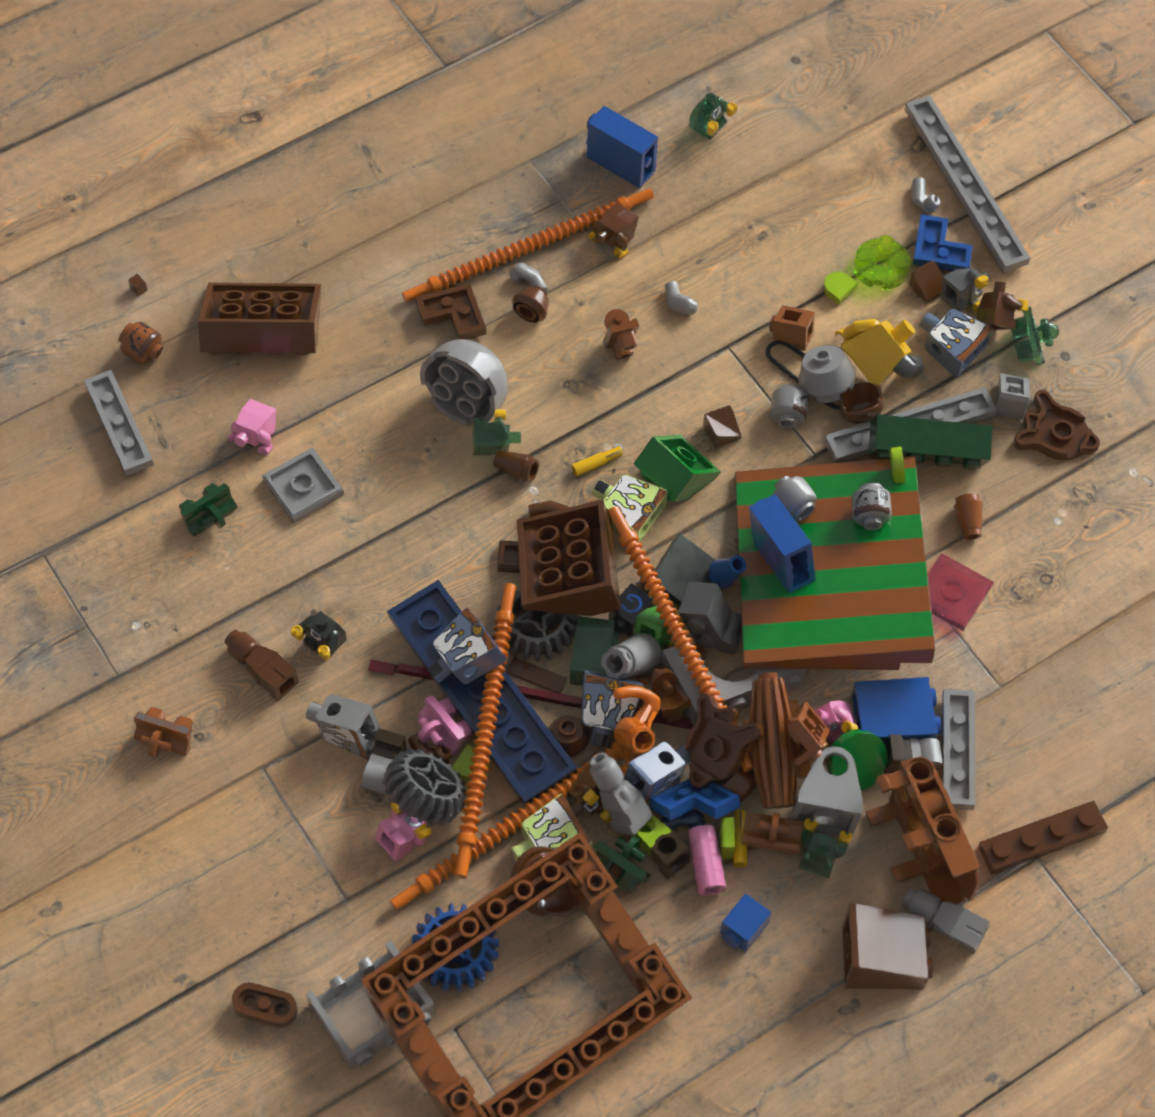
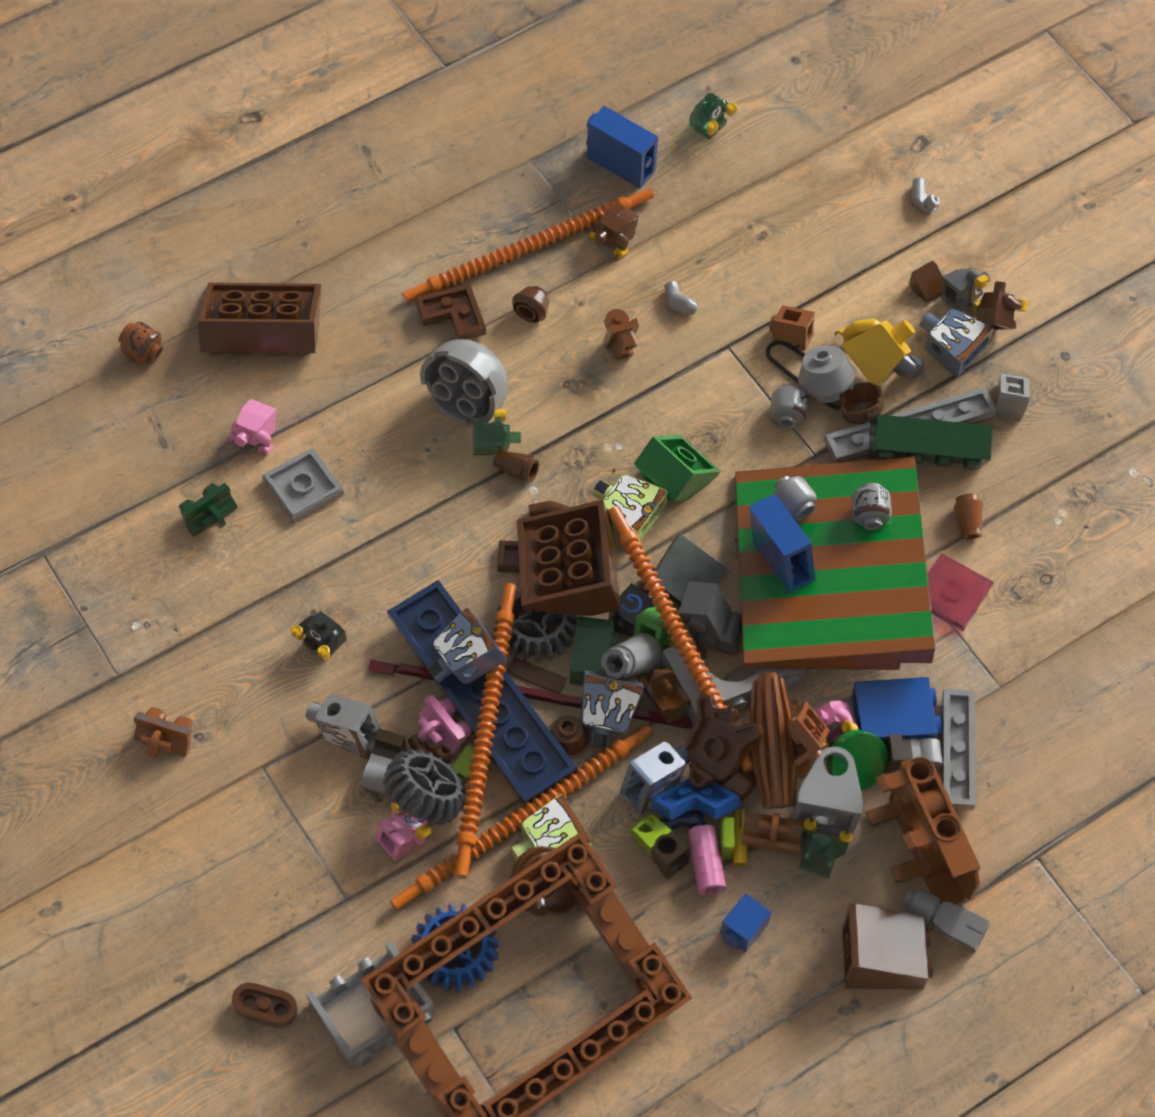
(118, 423): light grey plate -> none
(137, 284): reddish brown piece -> none
(262, 663): reddish brown piece -> none
(531, 275): light grey arm -> none
(587, 796): reddish brown piece -> none
(595, 461): yellow pin -> none
(618, 796): light grey piece -> none
(631, 874): dark green hips -> none
(635, 732): orange piece -> none
(721, 426): reddish brown slope -> none
(726, 570): blue cone -> none
(839, 286): lime tile -> none
(884, 249): clear neon green plate -> none
(897, 464): lime tile -> none
(932, 246): blue plate -> none
(967, 184): light grey plate -> none
(1042, 837): reddish brown plate -> none
(1044, 333): clear green hips -> none
(1056, 430): reddish brown tile -> none

